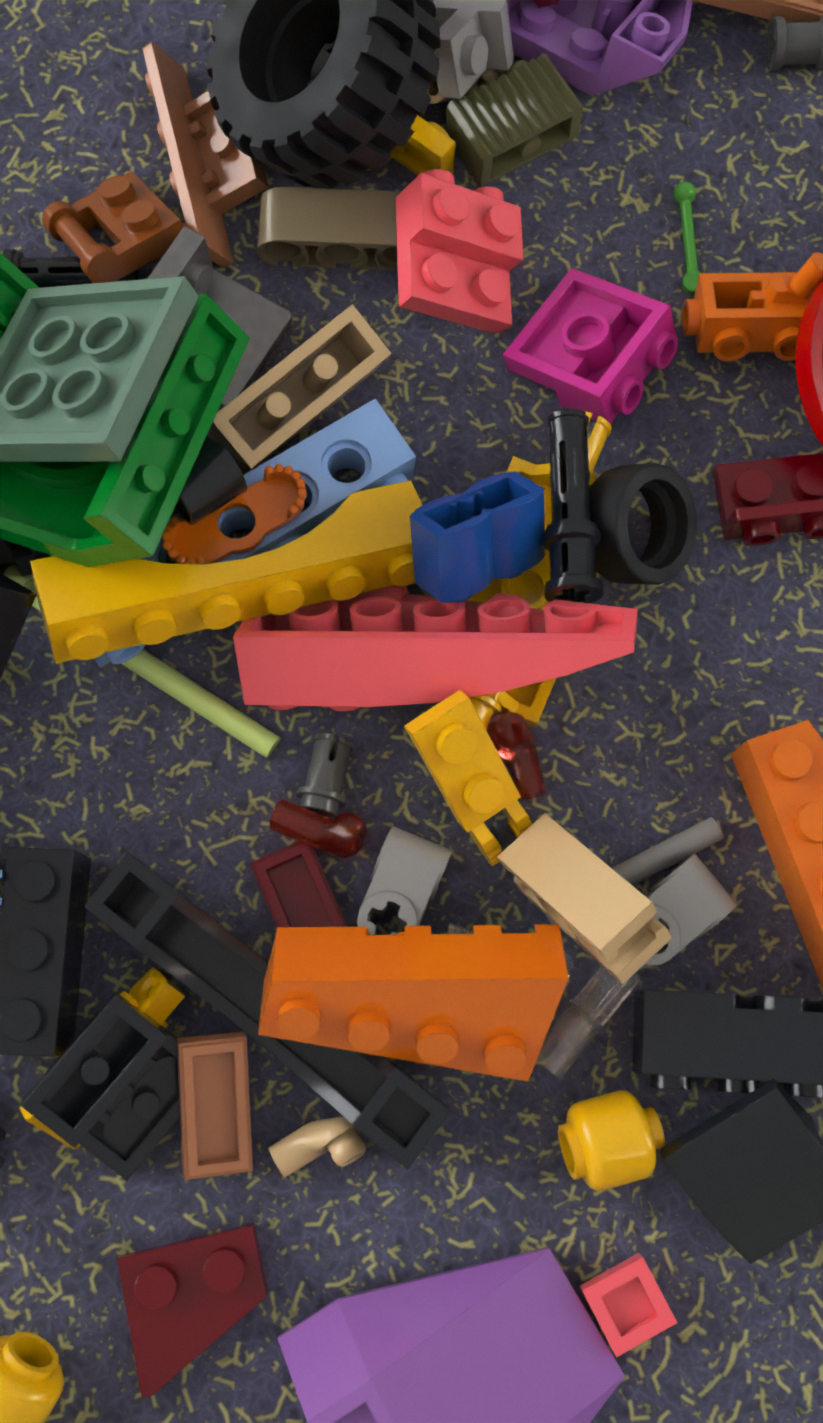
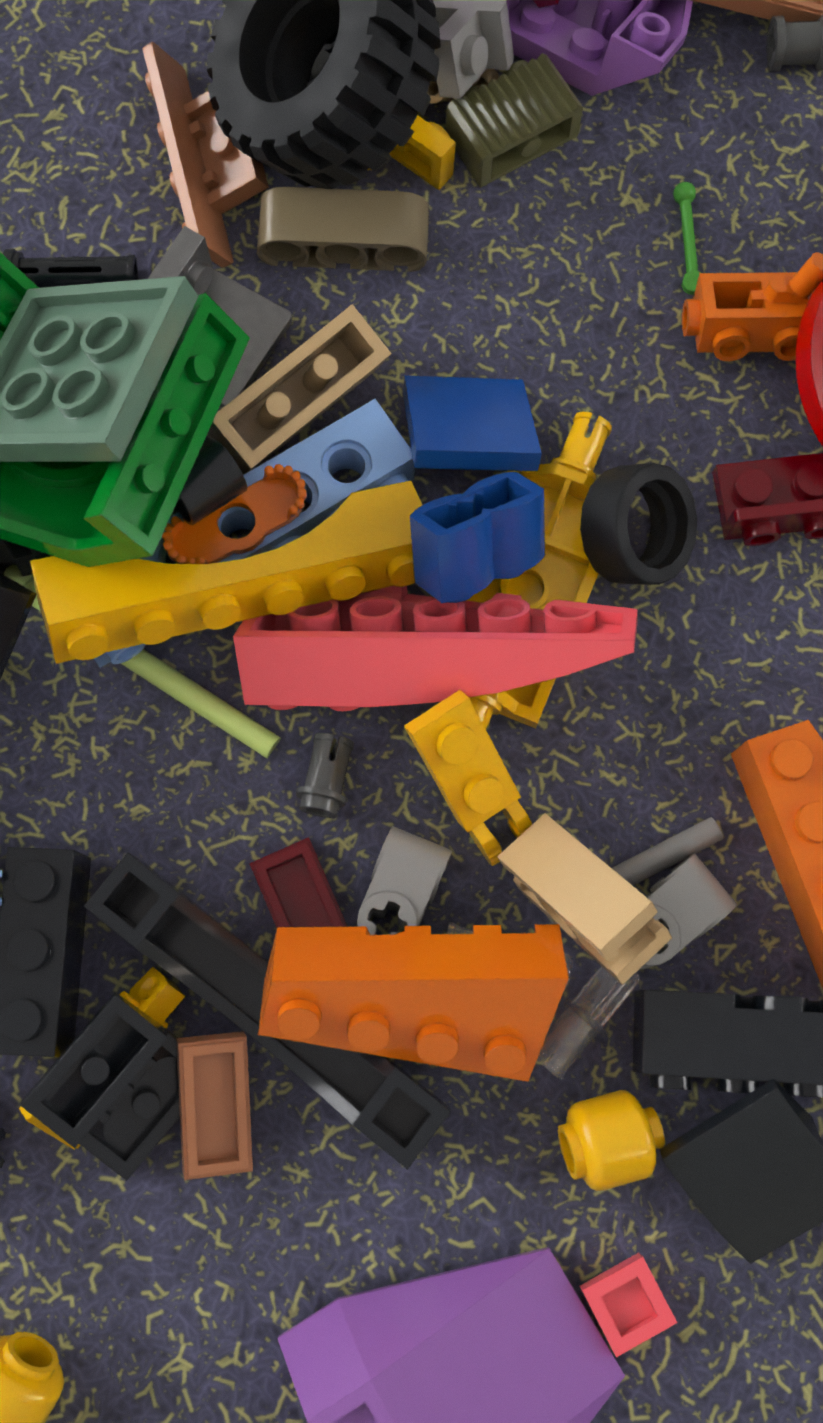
(130, 218): dark orange plate -> none
(187, 1298): dark red wing -> none
(314, 1140): tan arm -> none
(336, 837): clear red arm -> none
(457, 251): coral plate -> none
(470, 424): none -> blue tile
(518, 752): clear red arm -> none
(571, 534): black pin -> none
(594, 345): dark pink plate -> none

